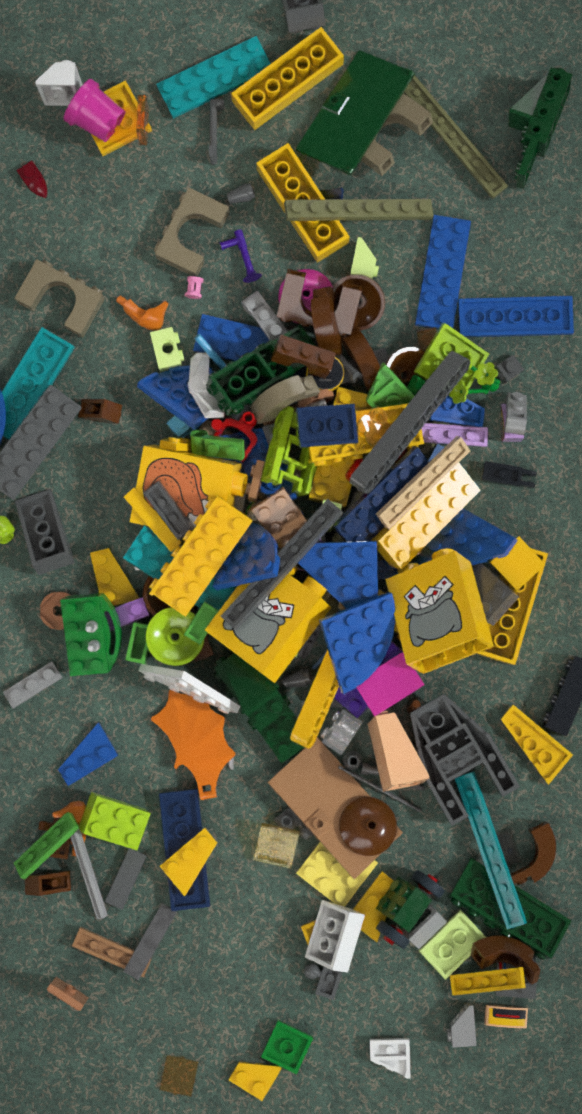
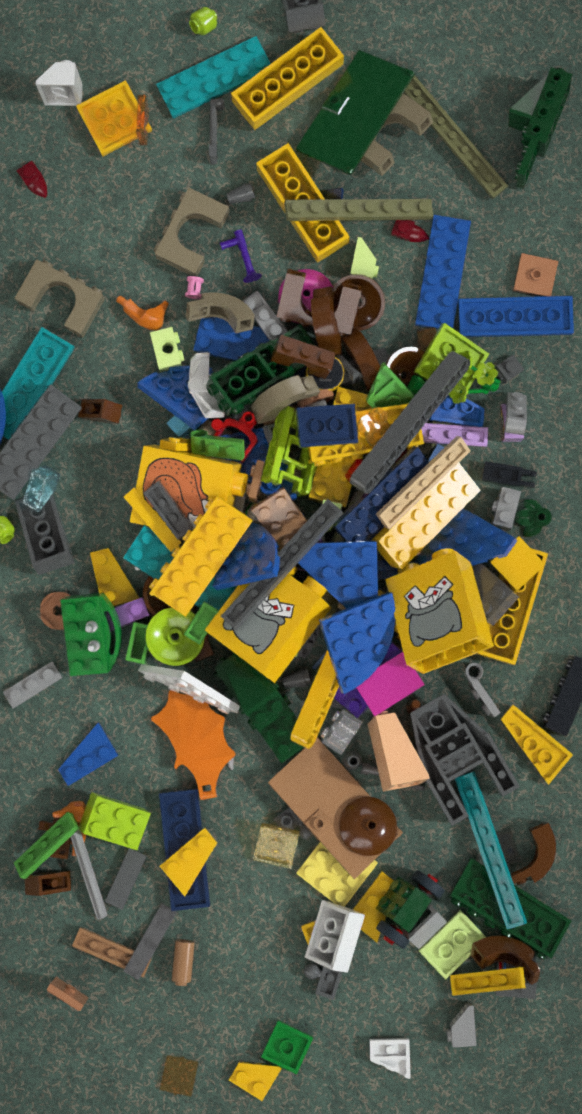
(40, 487): none -> clear light blue slope
(94, 111): dark pink piece -> none
(183, 962): none -> medium nougat brick
(203, 21): none -> lime head
(211, 353): dark azure piece -> none
(224, 307): none -> dark tan arch
(379, 788): dark grey piece -> none
(409, 231): none -> dark red plate
(479, 692): none -> light grey plate
(505, 508): none -> light grey brick
(506, 1016): slope -> none
(529, 517): none -> dark green plate
(535, 275): none -> nougat plate

